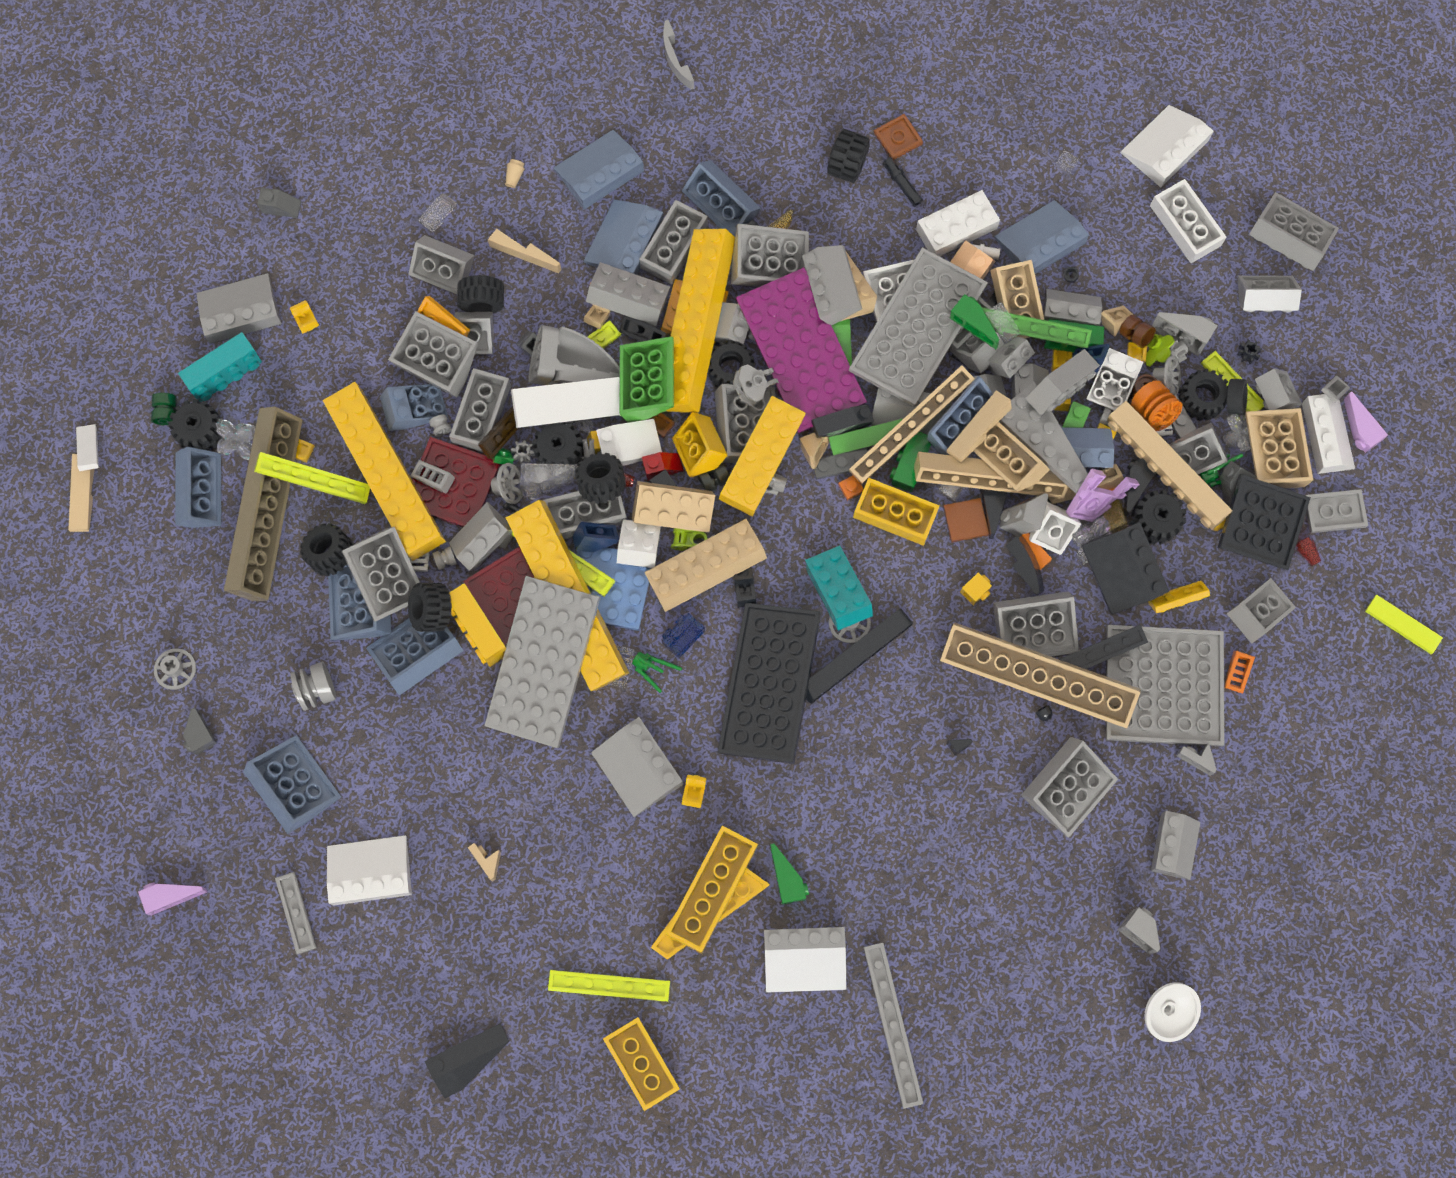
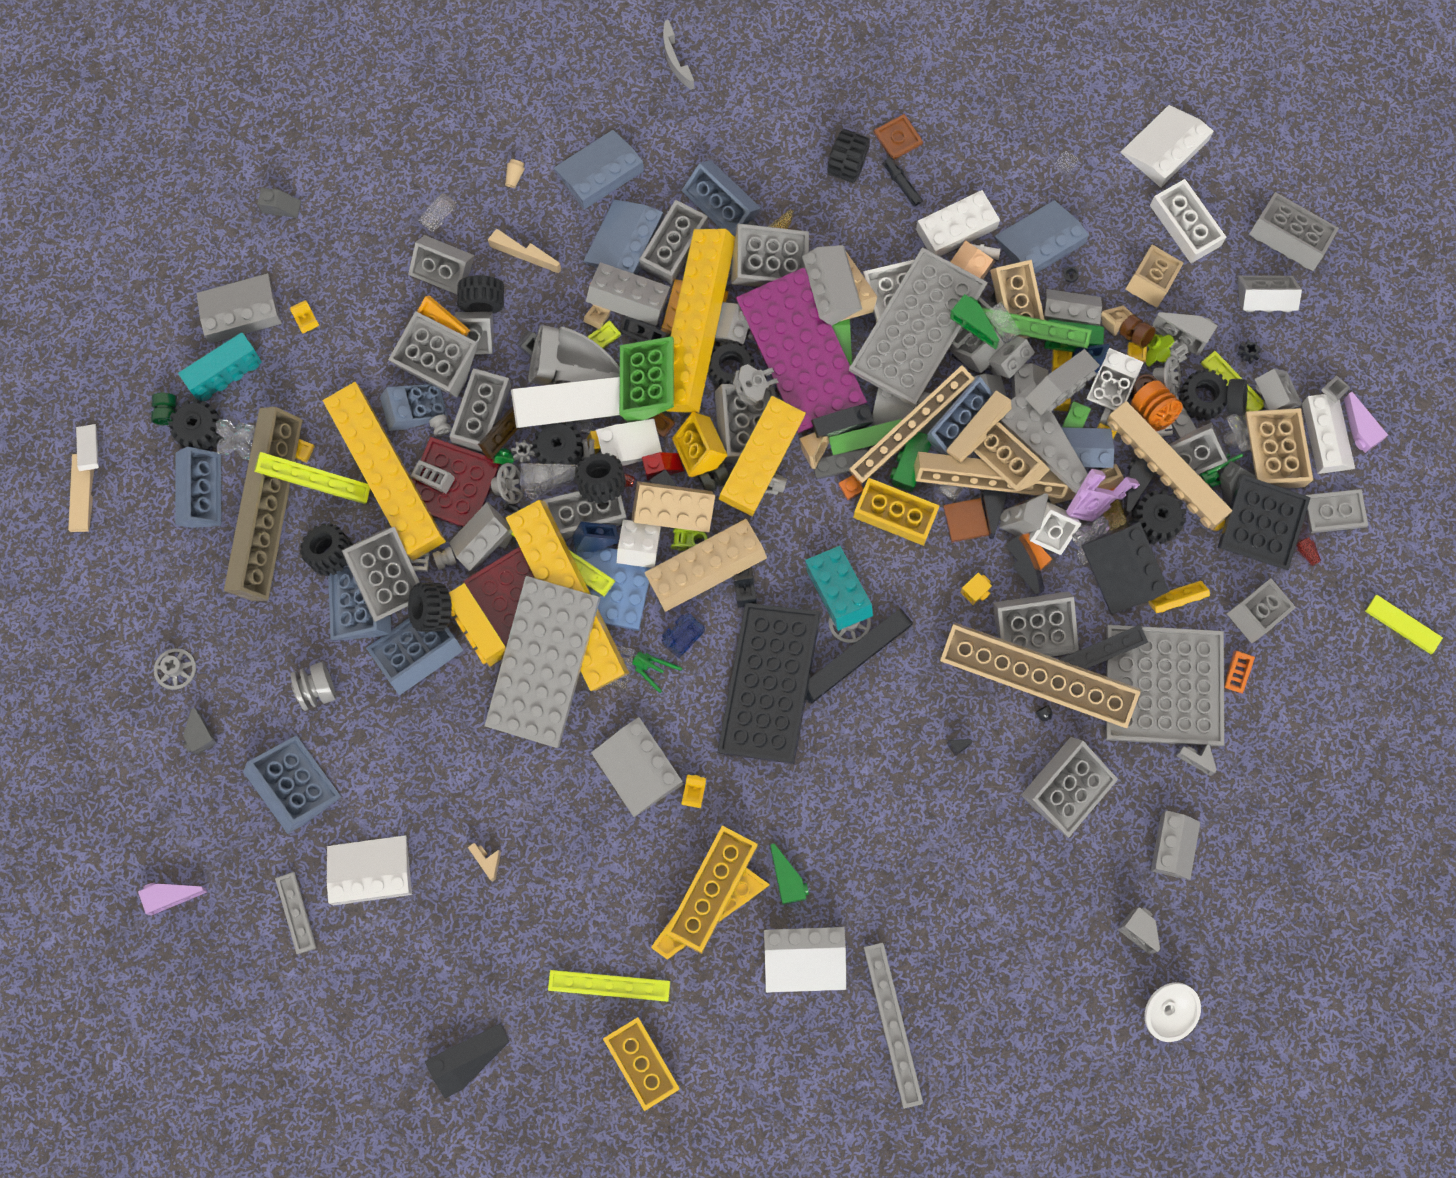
(1154, 276): none -> tan slope

